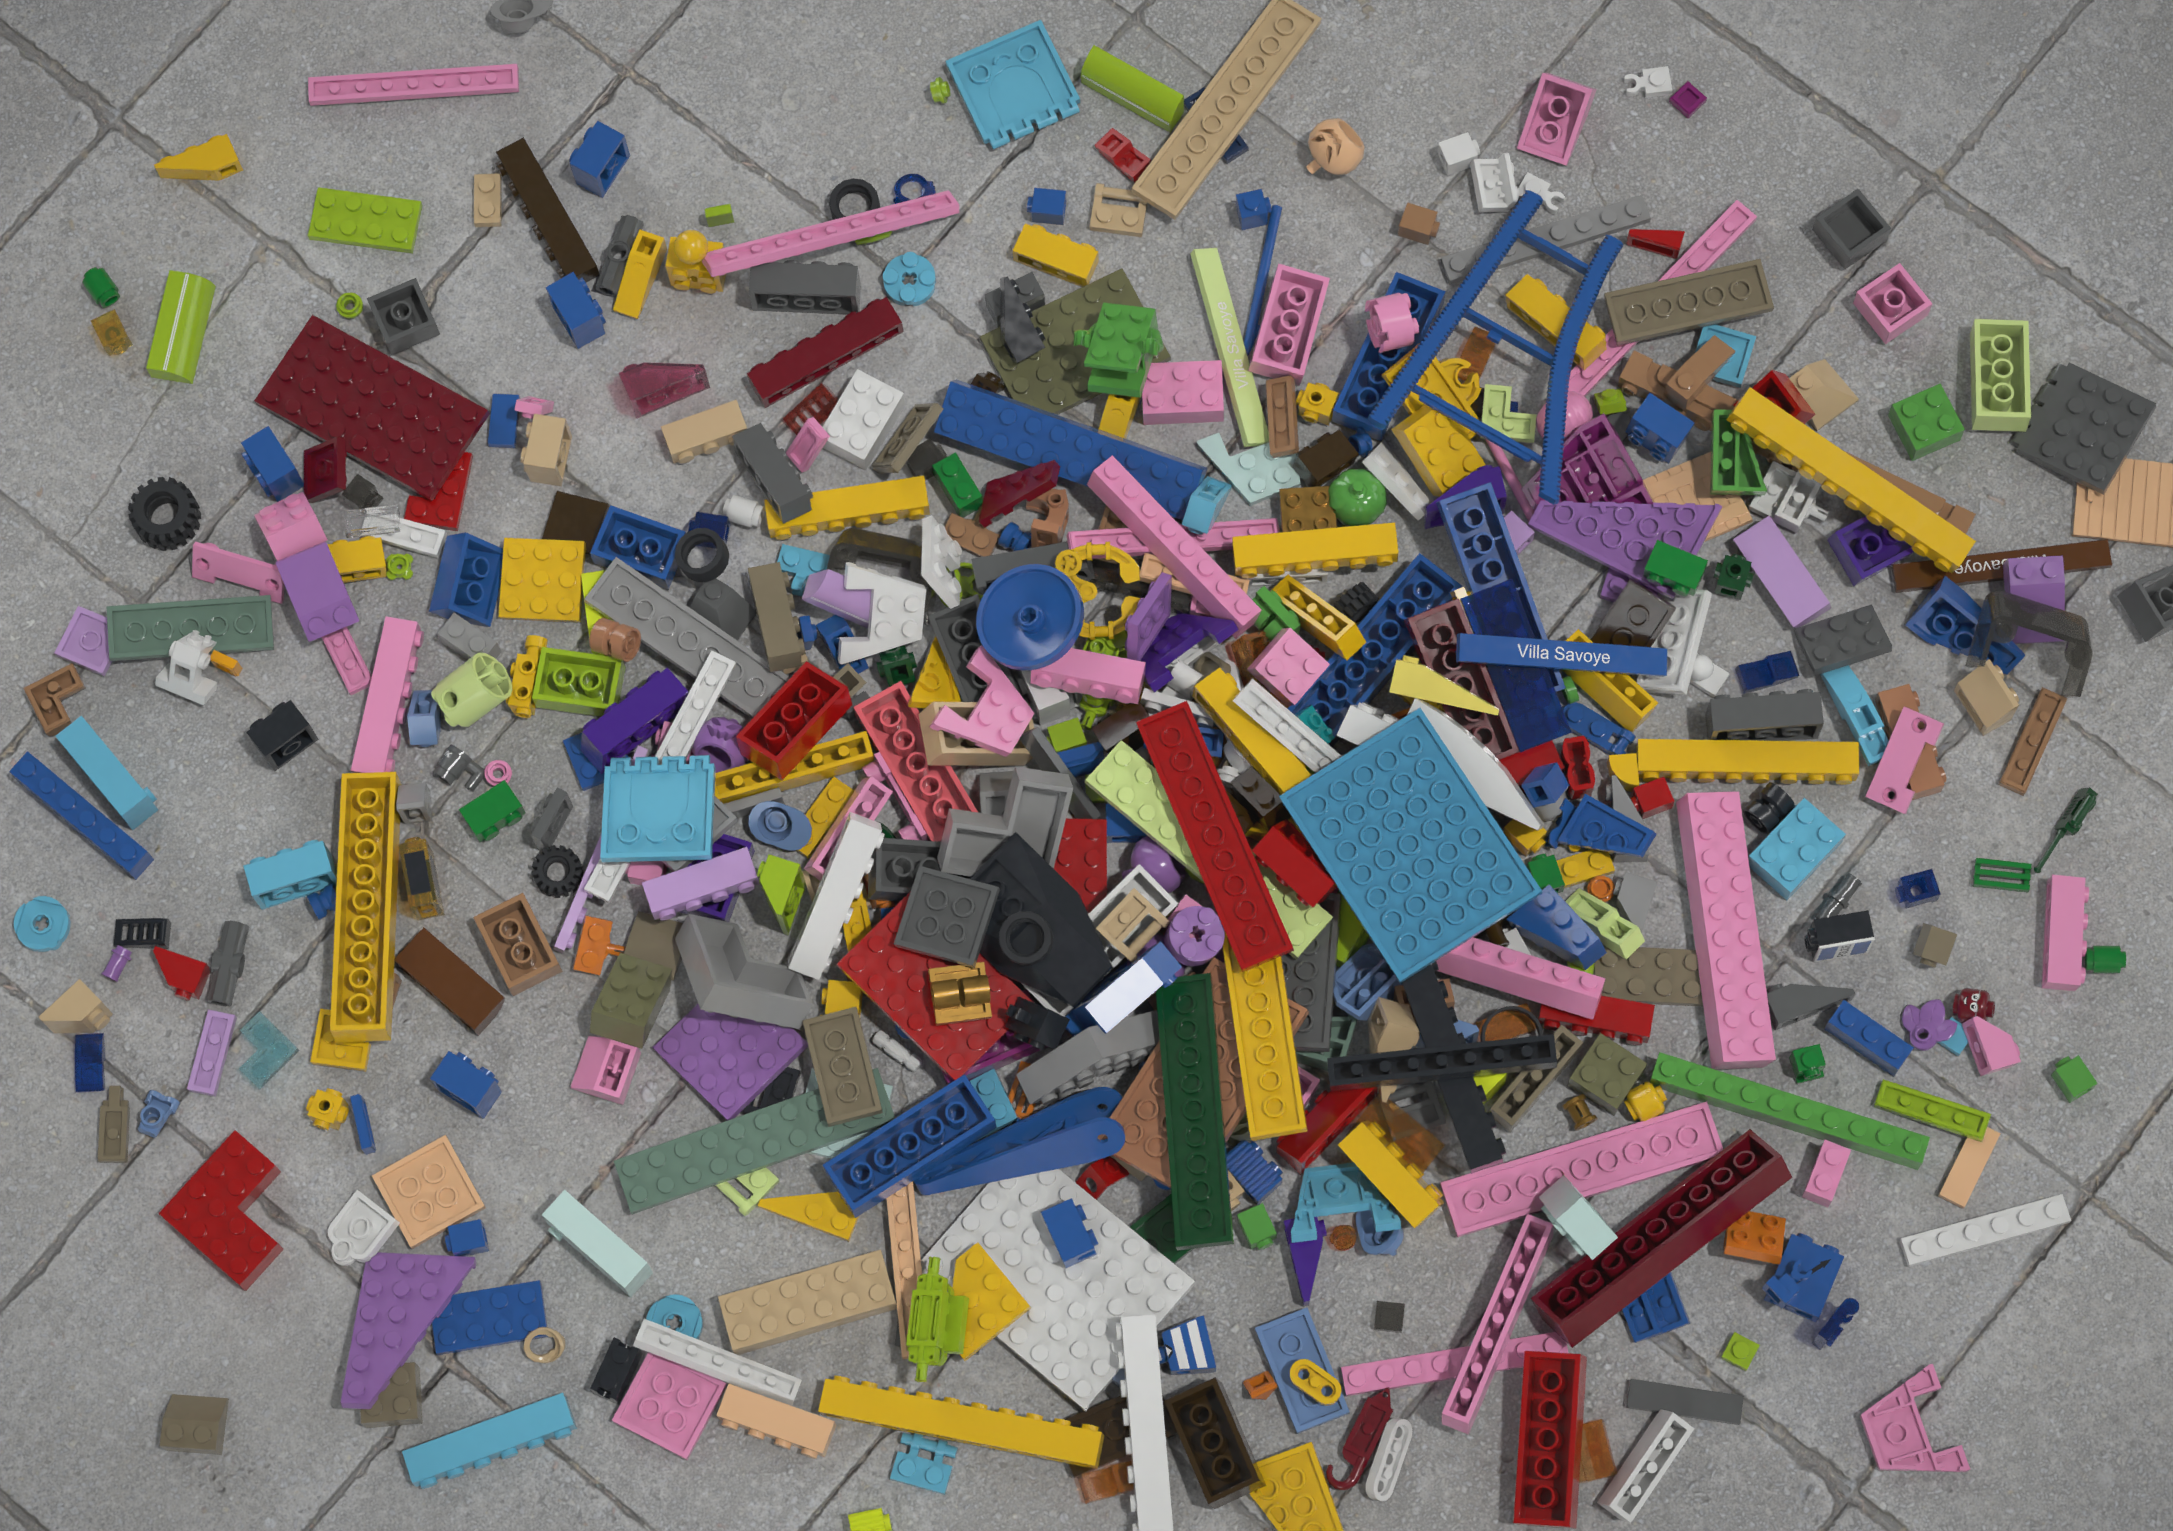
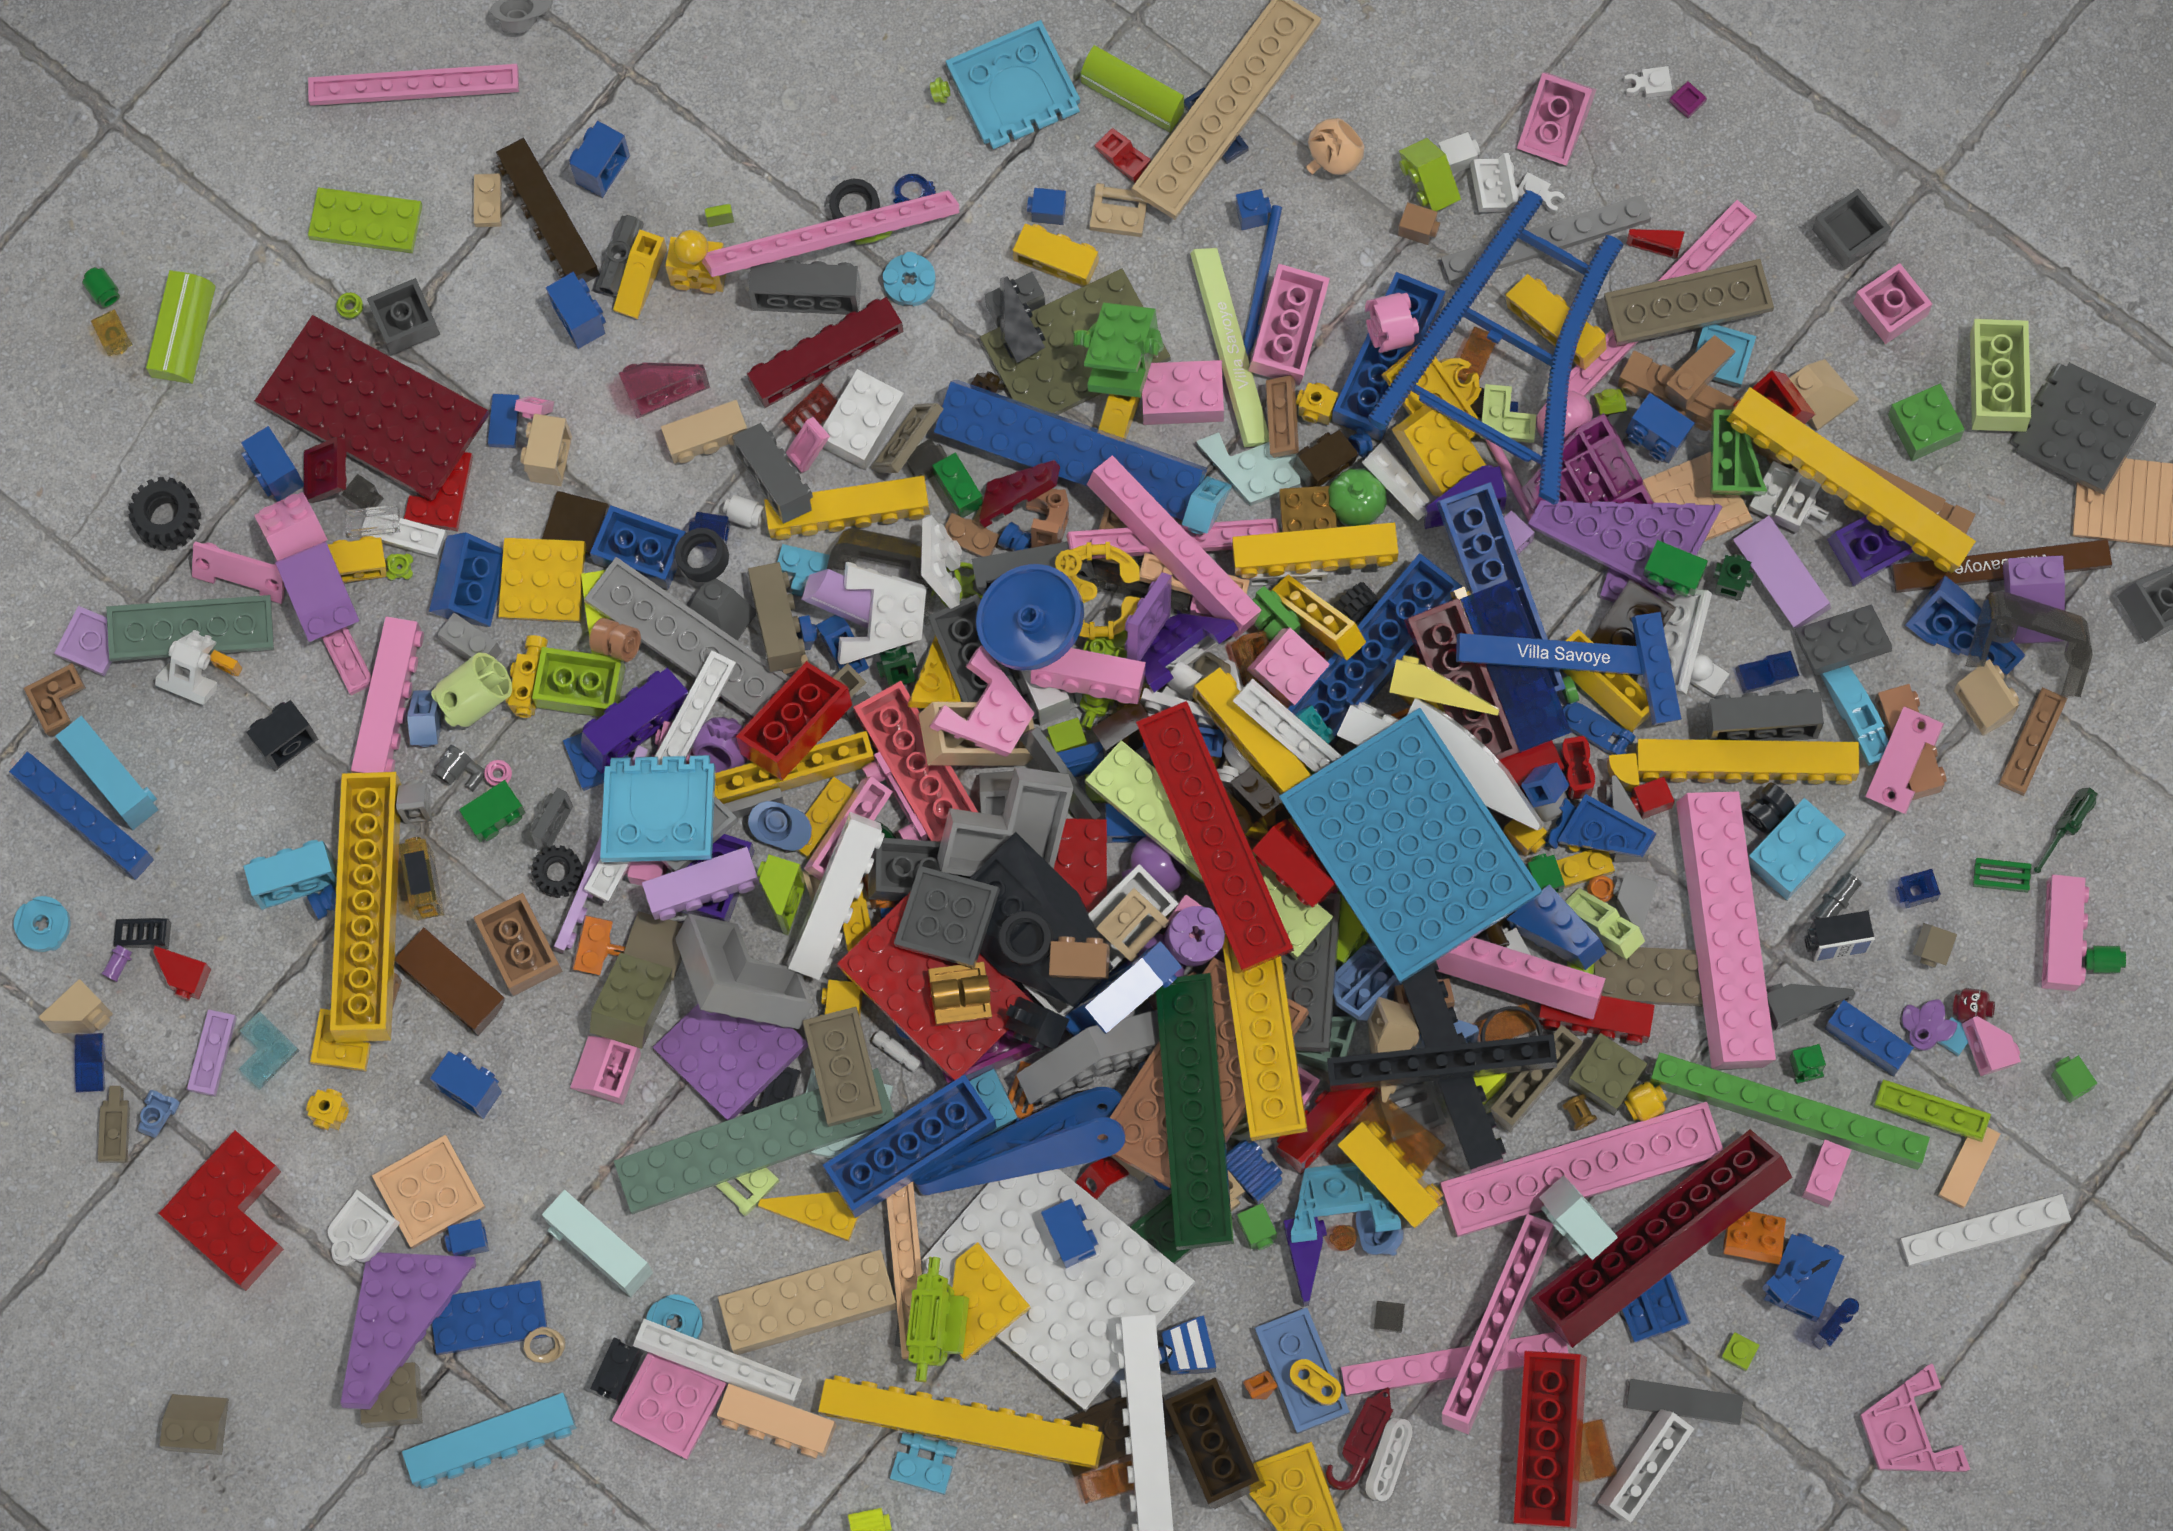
(203, 162): yellow slope -> none
(228, 963): dark grey piece -> none
(363, 1124): blue tile -> none
(1079, 959): none -> medium nougat brick
(1431, 172): none -> lime brick
(1656, 668): none -> blue plate

